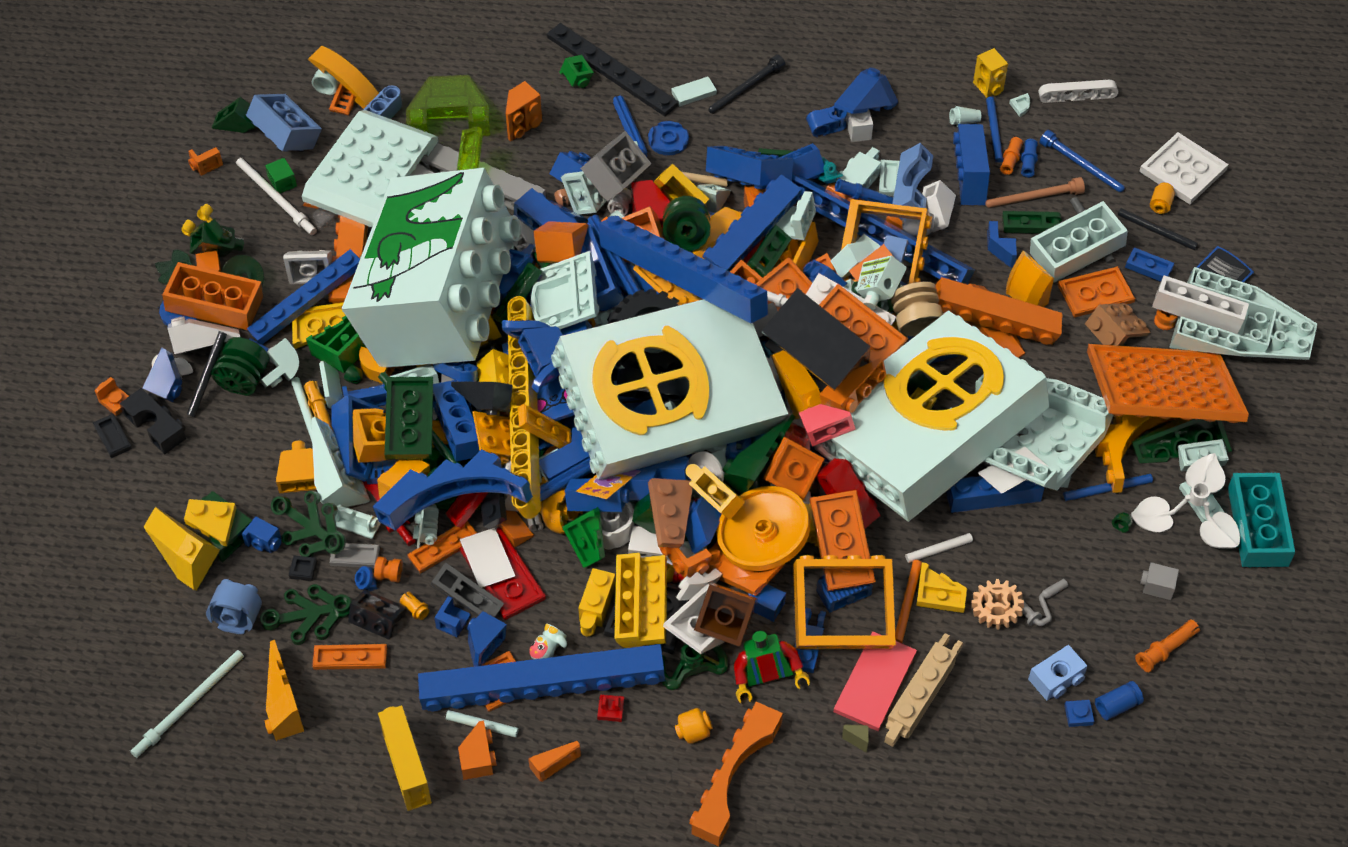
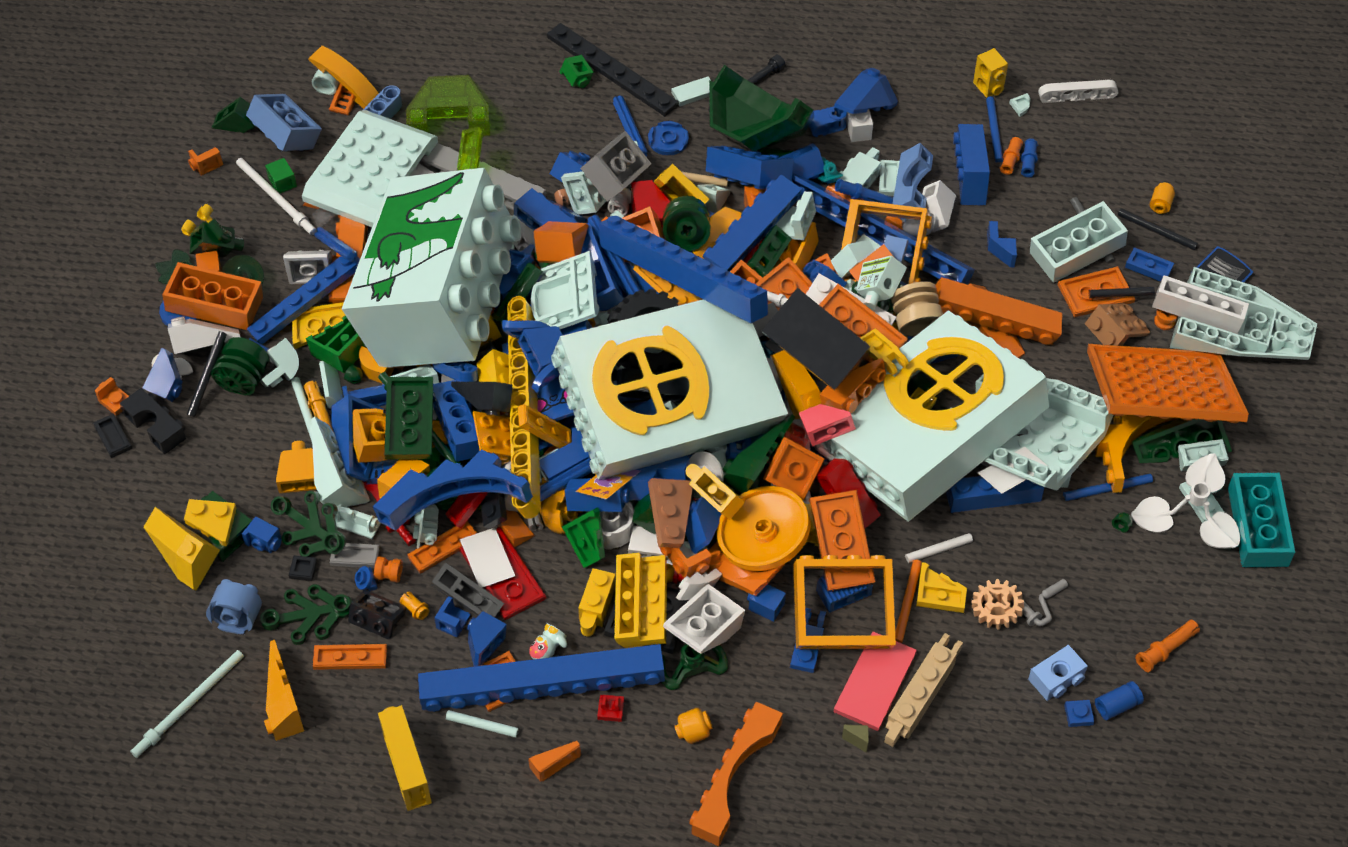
(335, 244): none -> blue axle
(475, 754): orange slope -> none
(522, 110): orange slope -> none
(725, 614): reddish brown slope -> none
(753, 115): none -> dark green panel
(766, 660): torso -> none
(883, 348): none -> yellow hinge
(964, 115): light aqua cone -> none
(1029, 221): dark green plate -> none
(1029, 281): light orange slope -> none
(1050, 140): blue piece -> none
(1075, 186): nougat piece -> none
(1121, 292): none -> black bar
(1159, 581): light grey brick -> none
(1185, 167): white plate -> none

